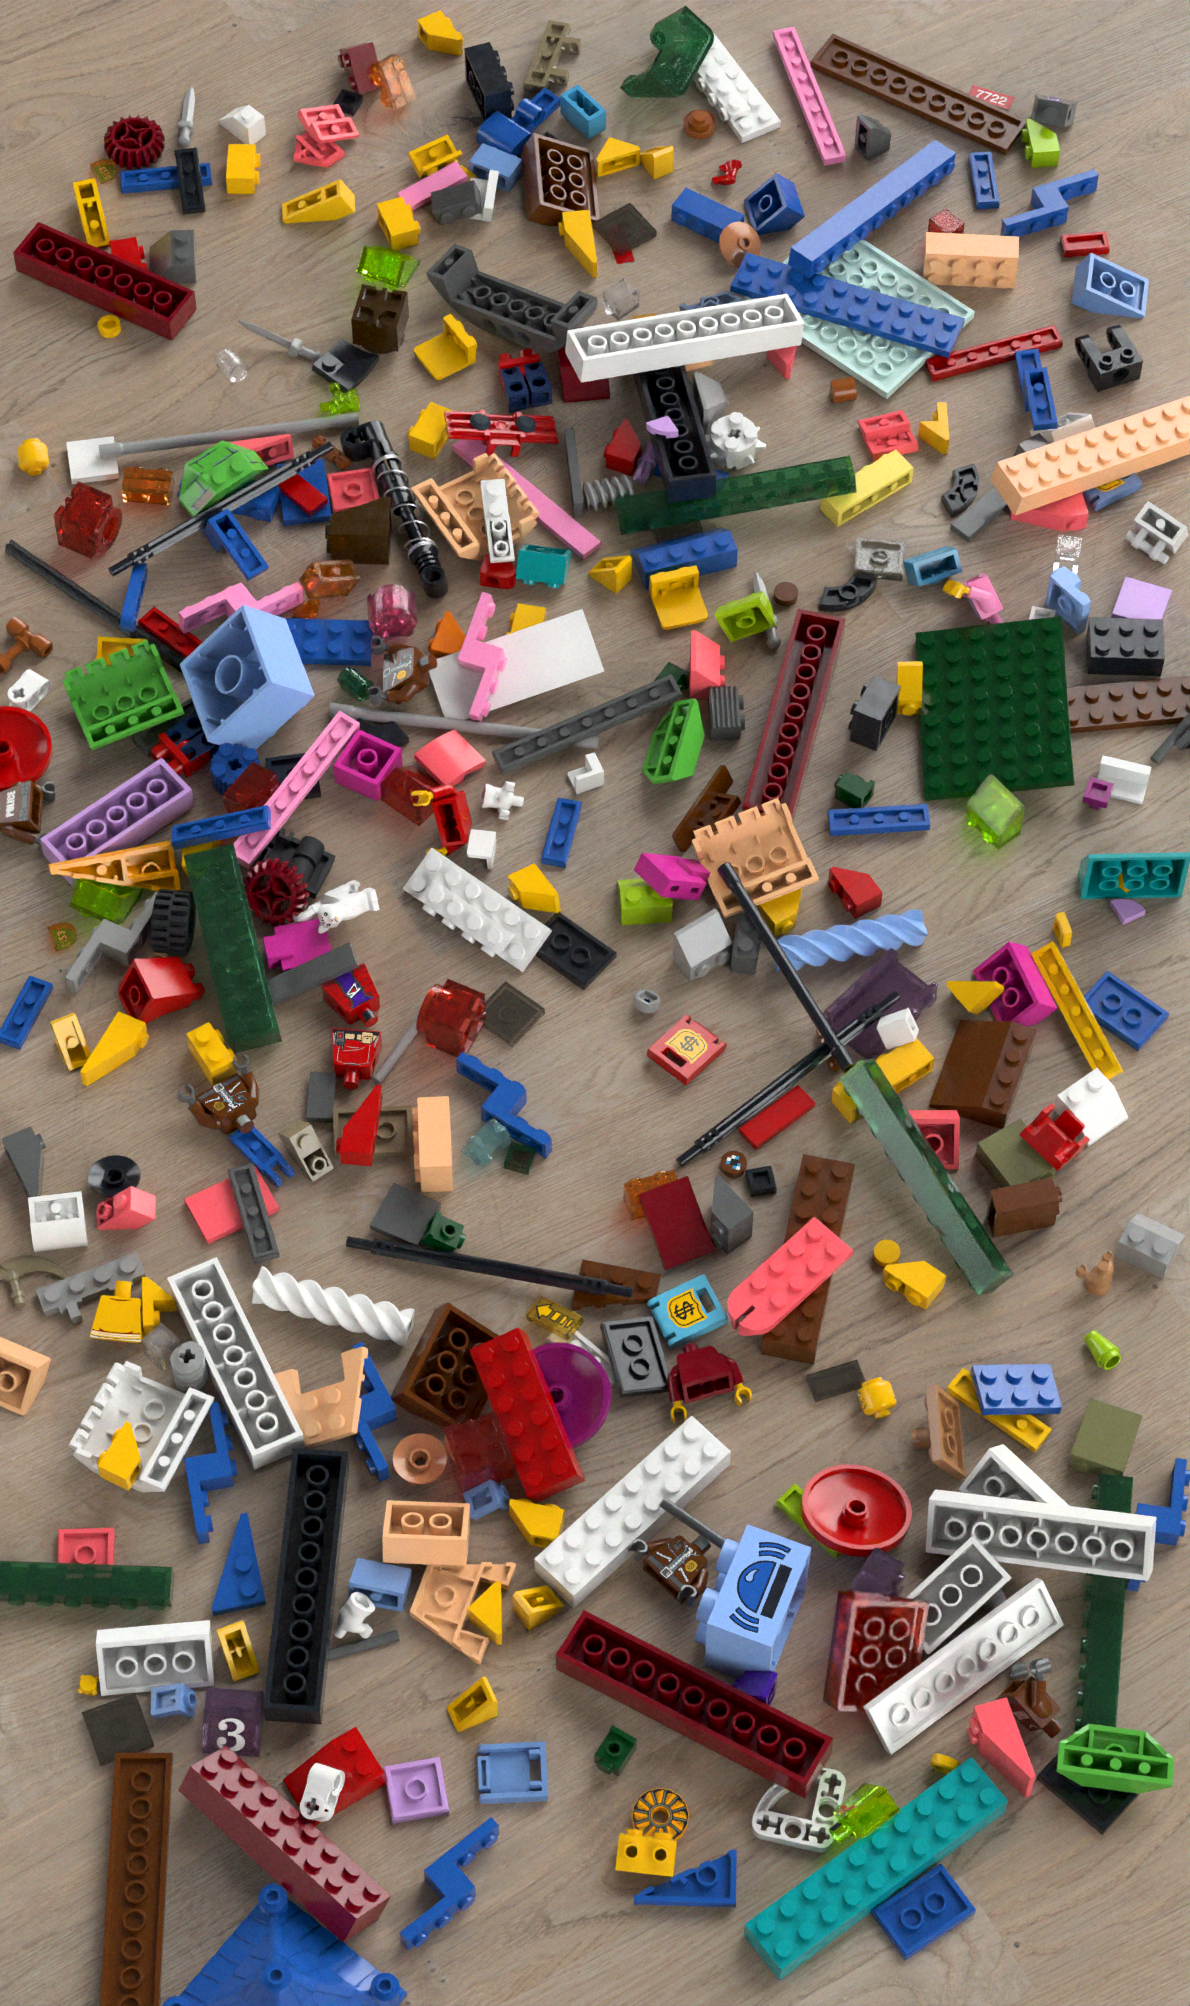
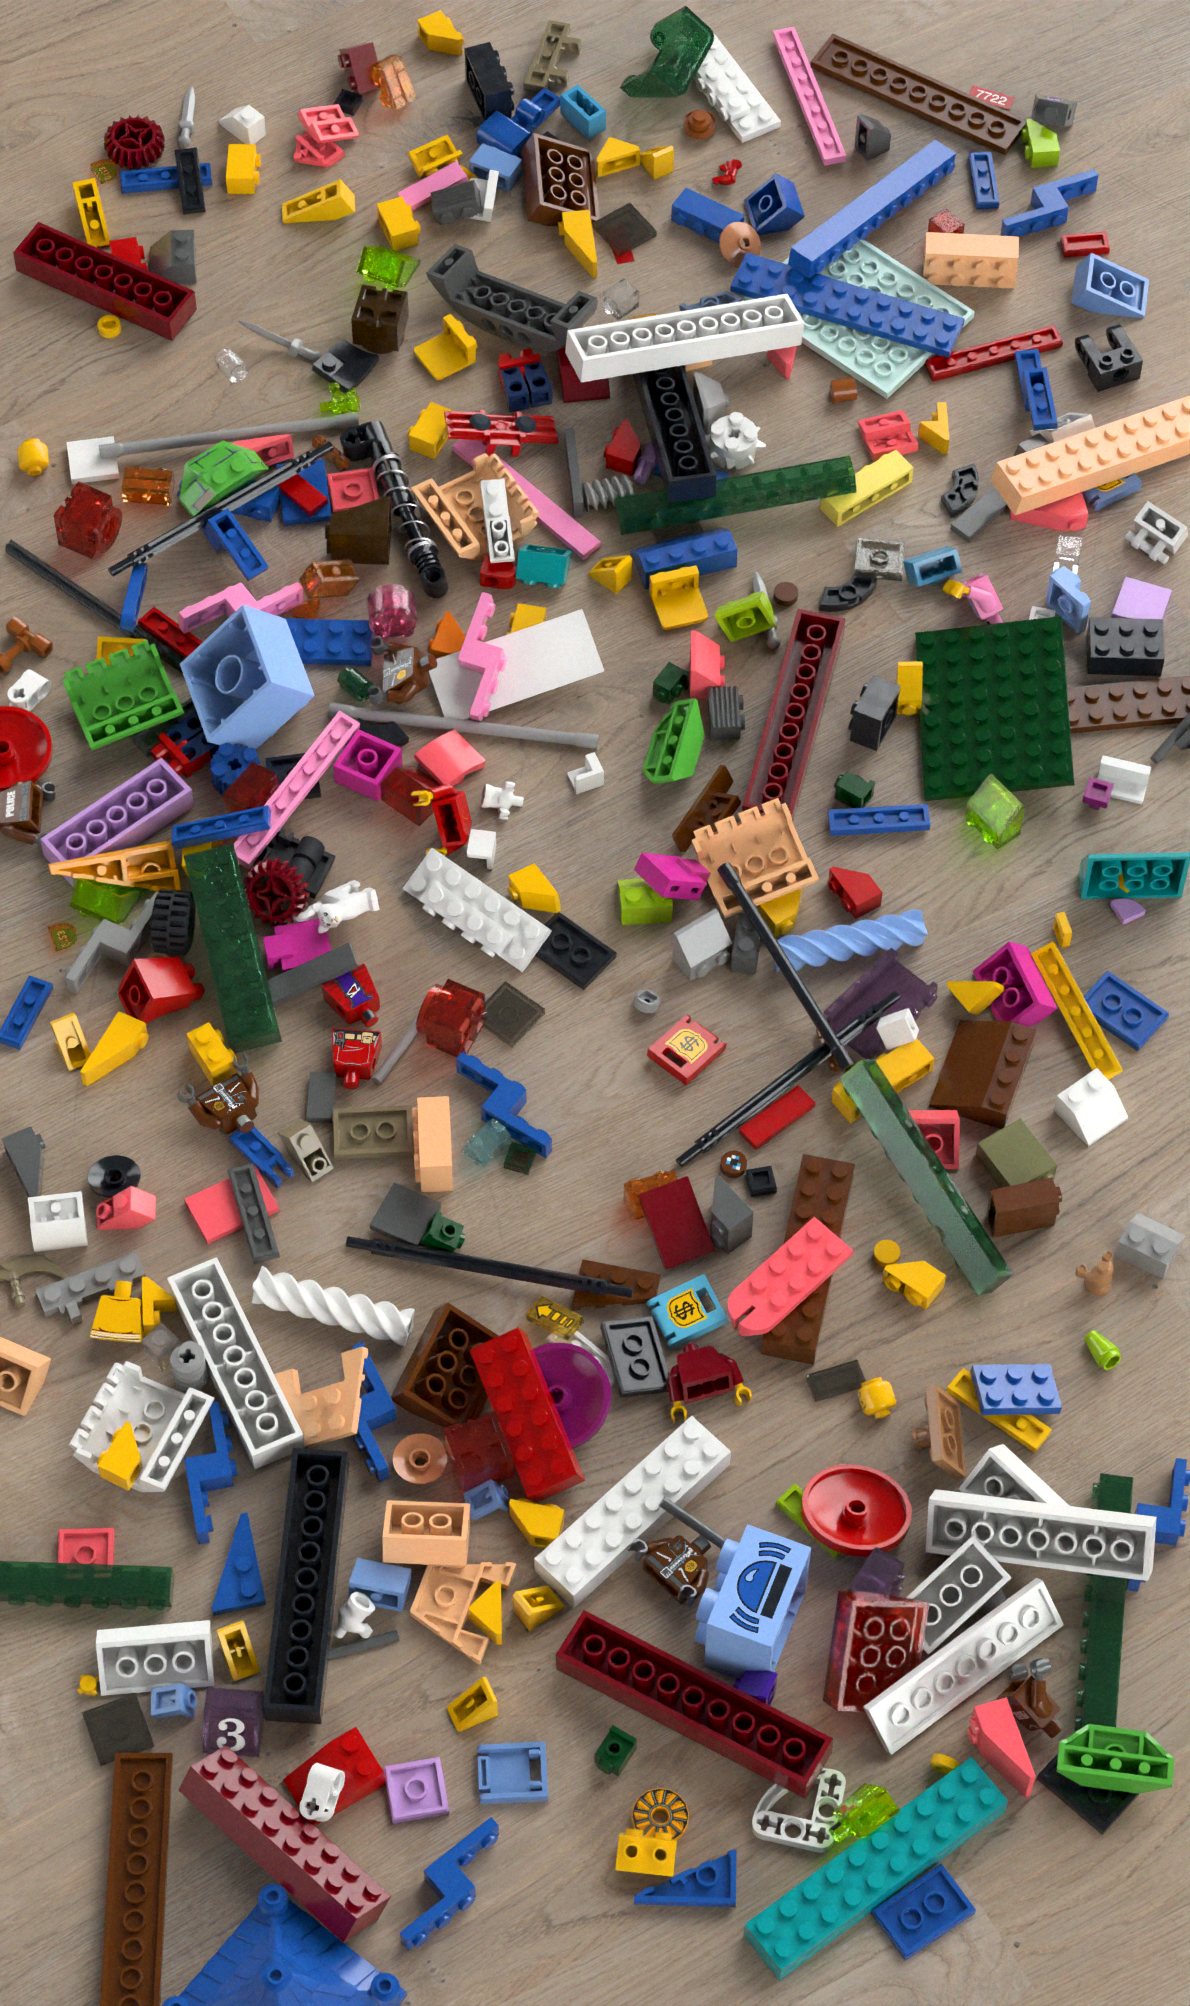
(361, 1131): red slope -> none
(561, 833): blue tile -> none
(586, 724): dark grey tile -> none
(662, 426): lavender tile -> none
(1055, 1138): red panel -> none
(1104, 1439): olive brick -> none

